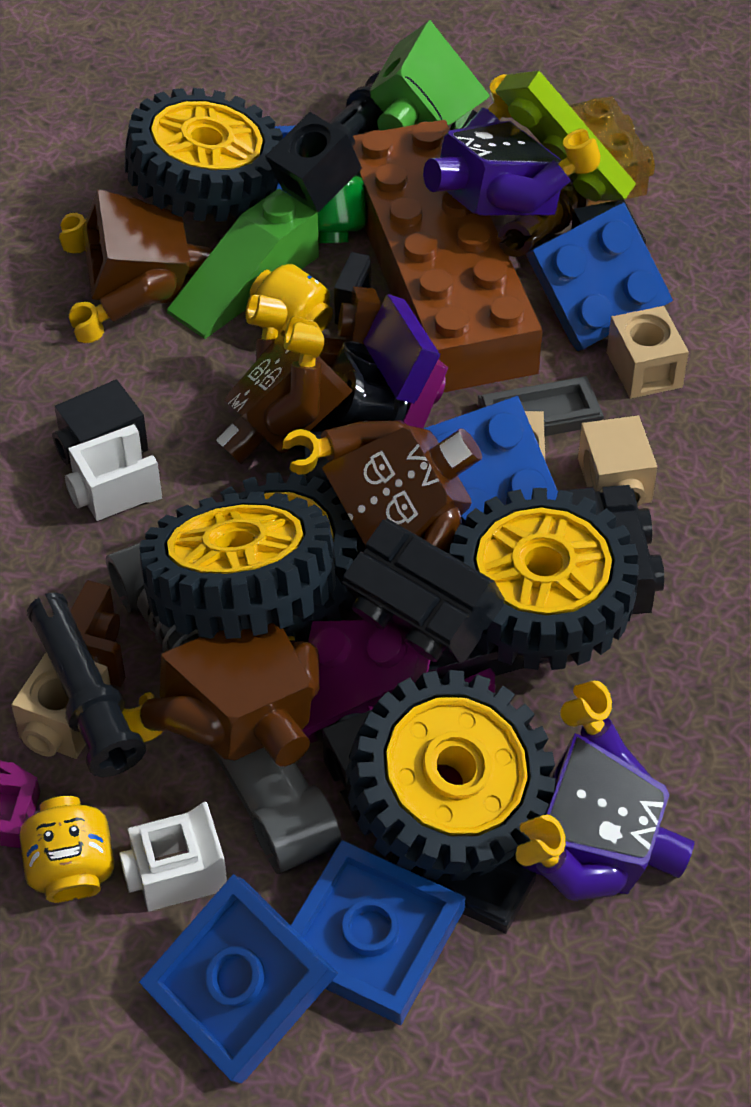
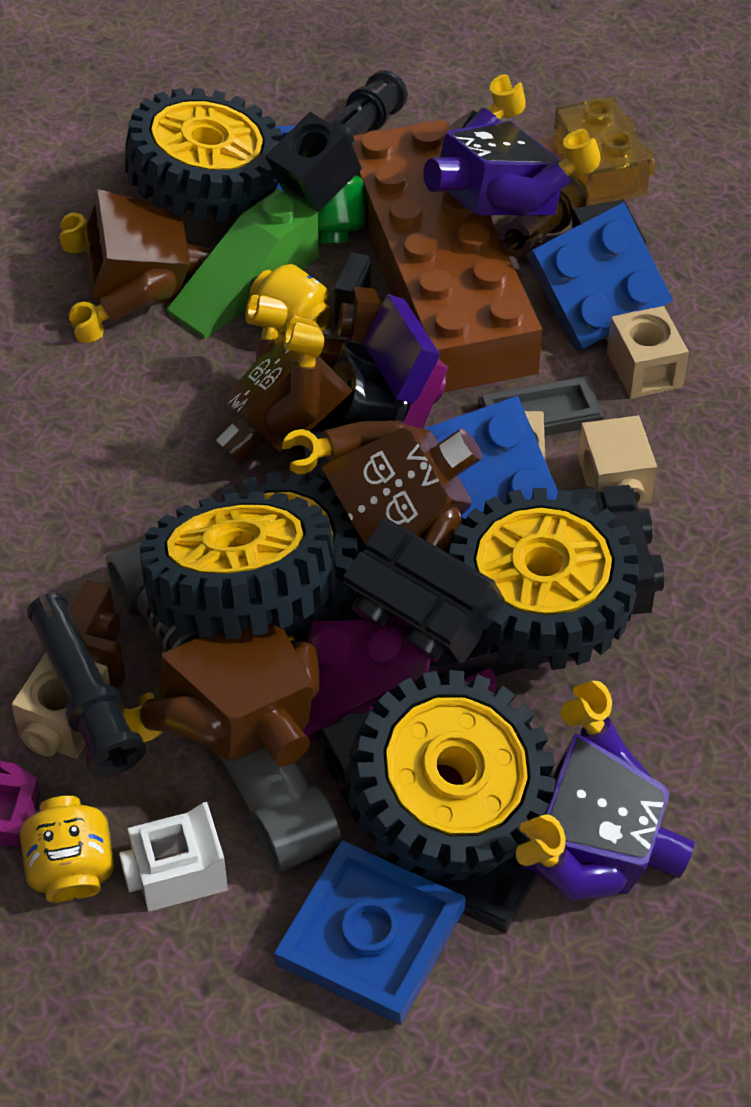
(96, 415): black brick -> none
(112, 474): white window -> none
(238, 979): blue plate -> none
(424, 82): bright green torso -> none
(550, 119): lime plate -> none

